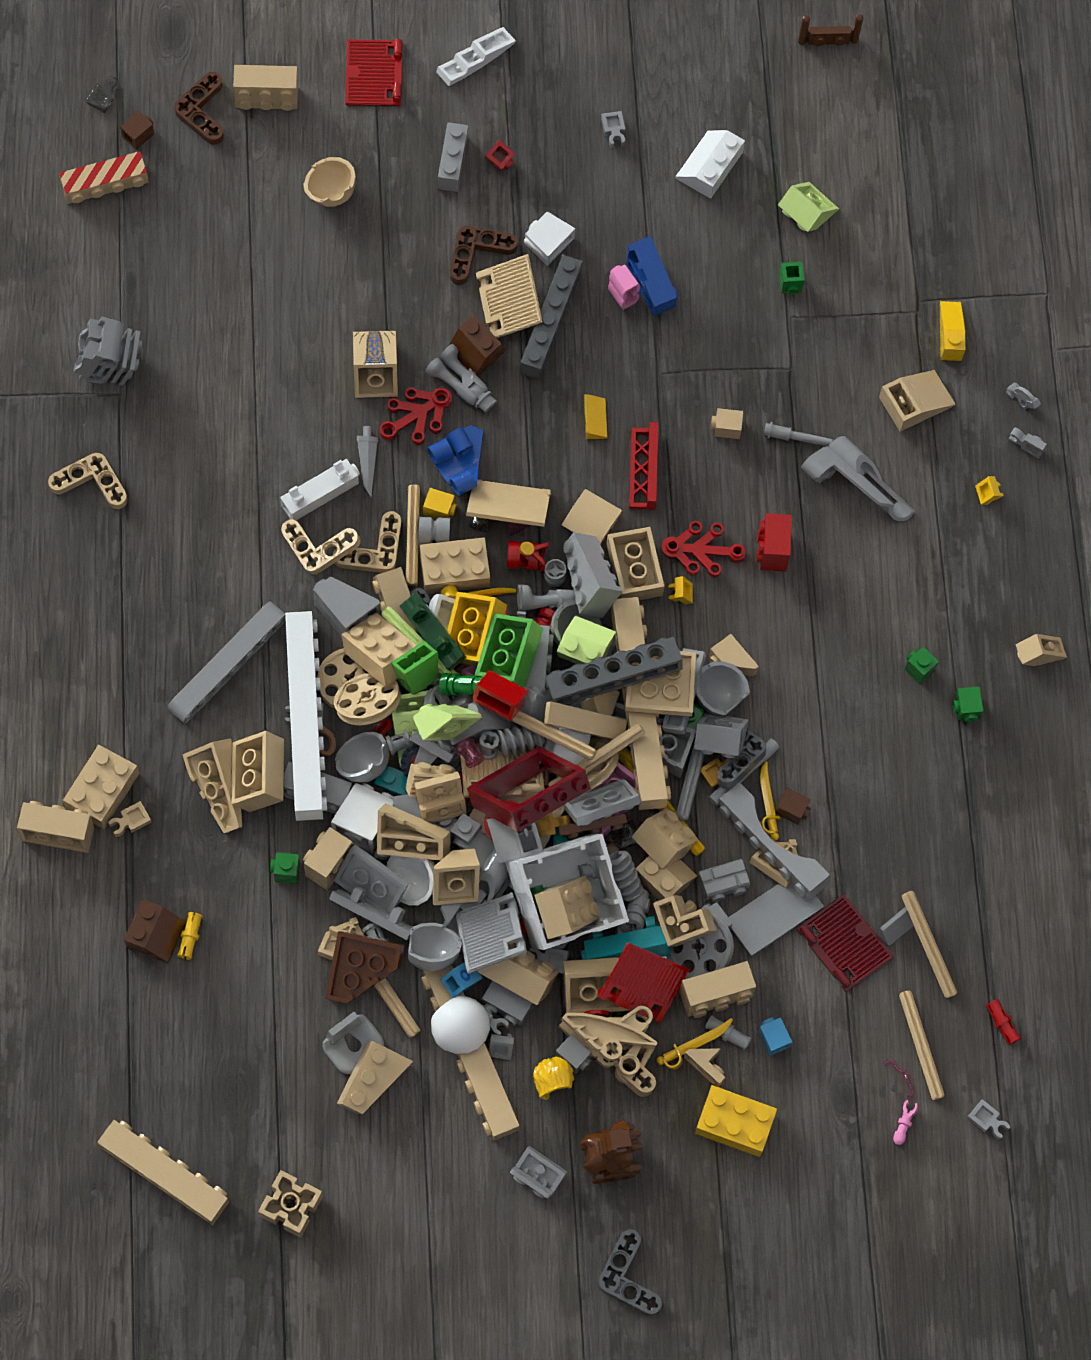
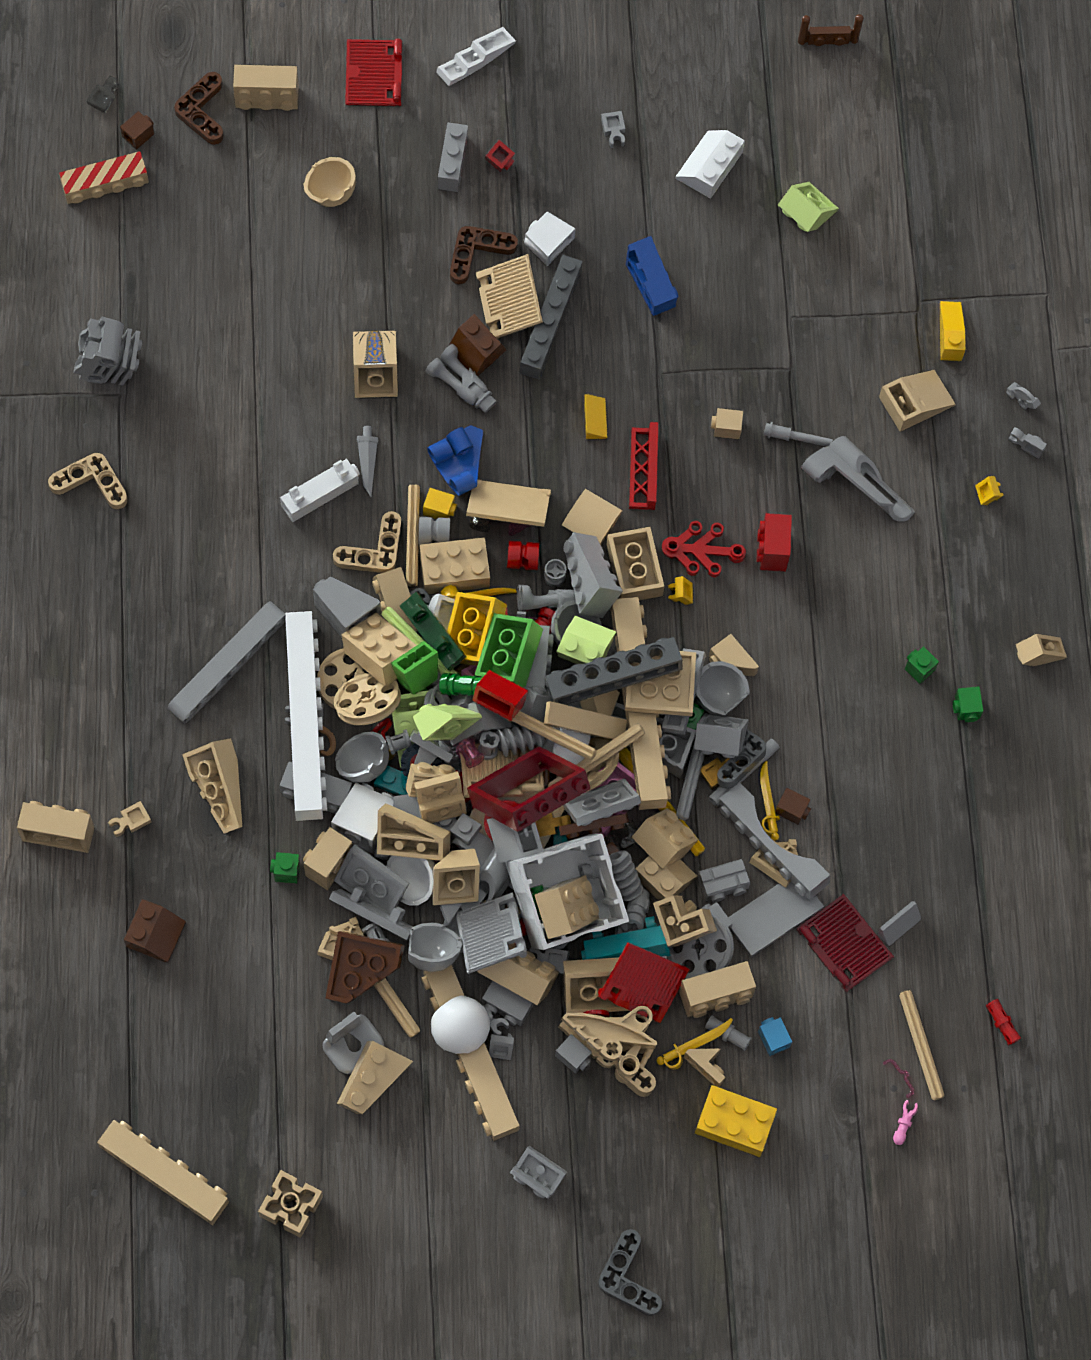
(101, 785): tan brick -> none
(189, 935): yellow pin -> none
(257, 771): tan brick -> none
(319, 553): tan beam -> none
(417, 412): red plant -> none
(459, 980): dark azure brick -> none
(528, 549): piece -> none
(552, 1075): yellow hair -> none
(611, 1153): reddish brown animal -> none
(623, 286): bright pink brick -> none
(791, 277): green brick -> none
(929, 944): tan axle -> none
(985, 1117): light grey plate -> none

